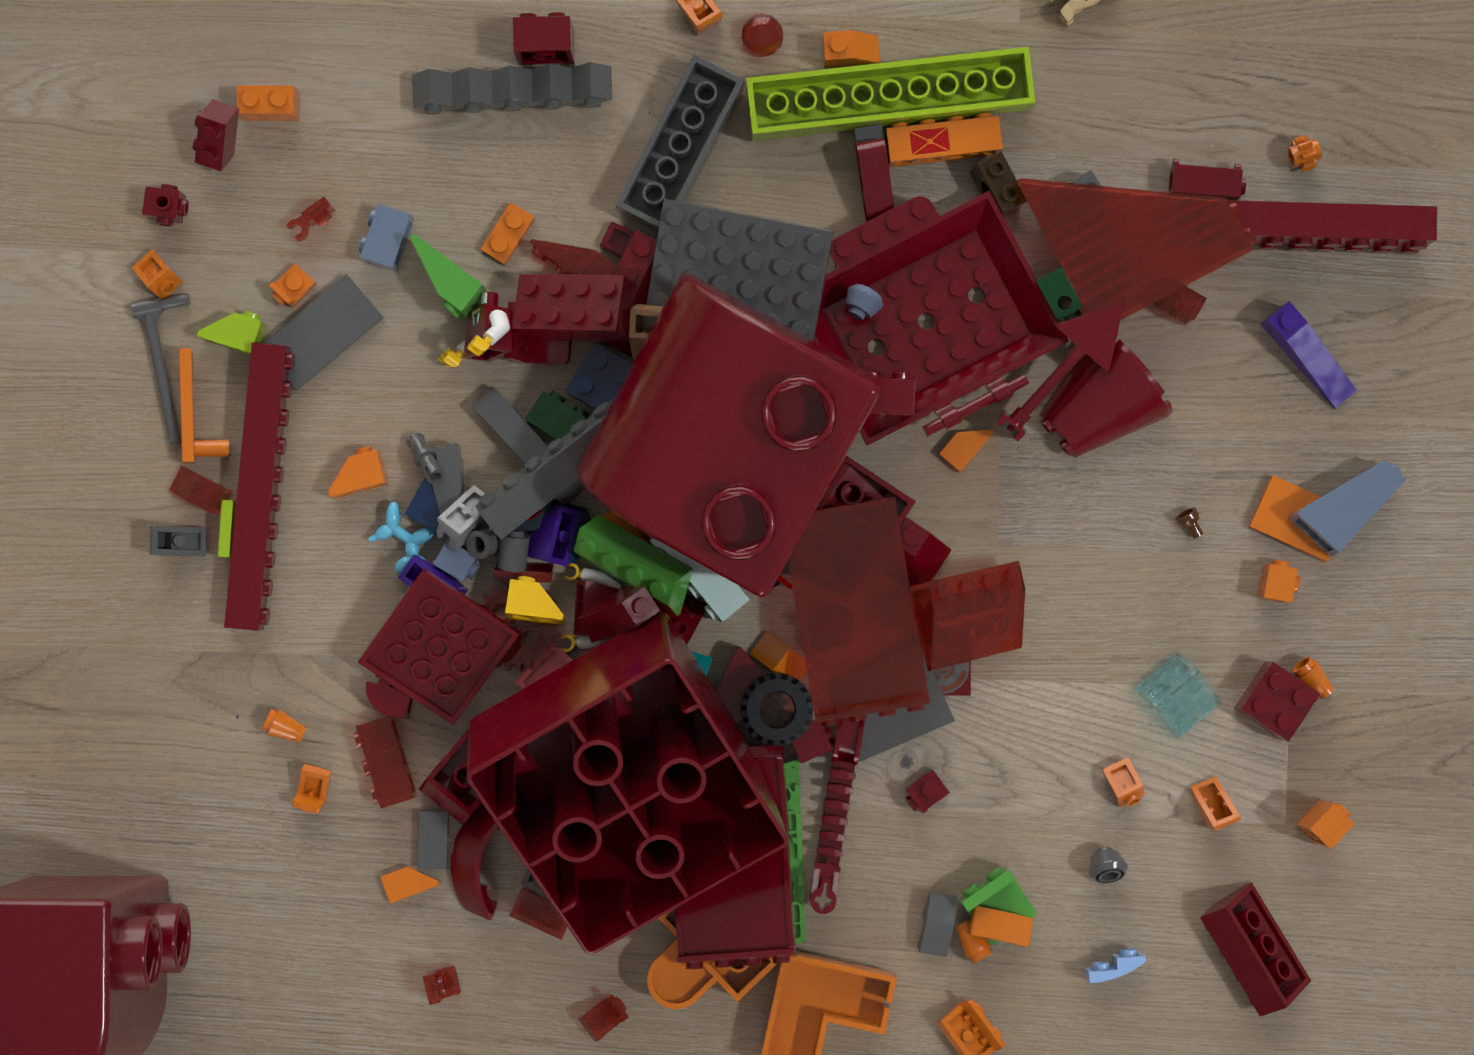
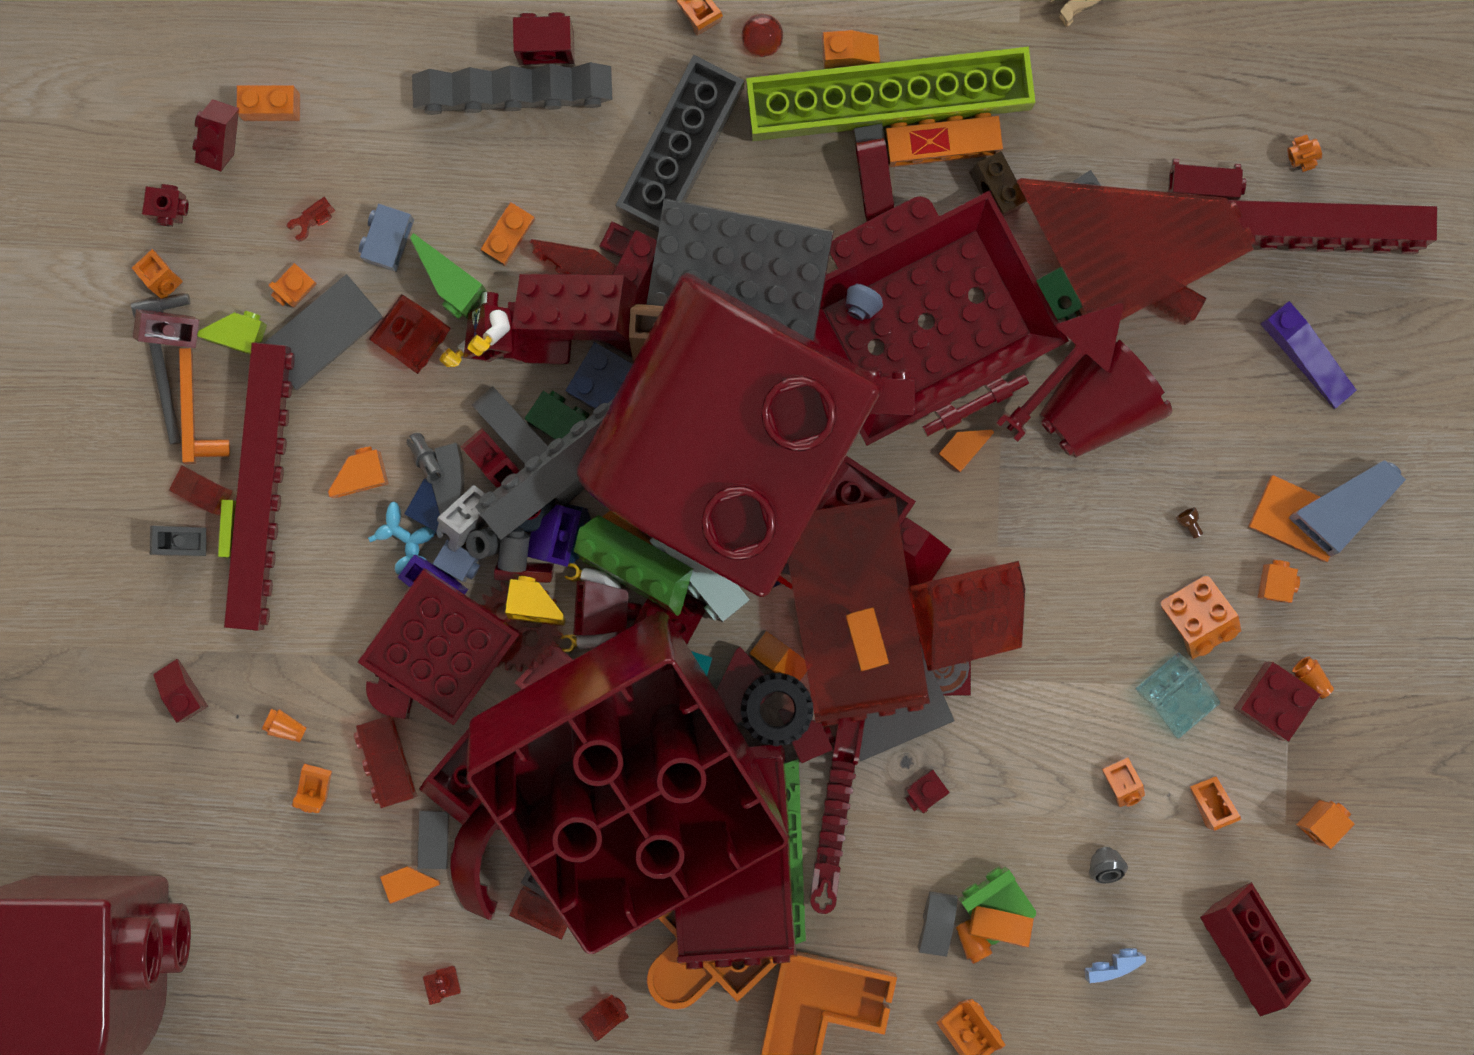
(165, 328): none -> dark red brick
(179, 692): none -> dark red slope
(410, 333): none -> clear red slope
(489, 457): none -> dark red brick
(618, 613): dark red slope -> none
(867, 639): none -> orange slope
(1202, 616): none -> orange bracket

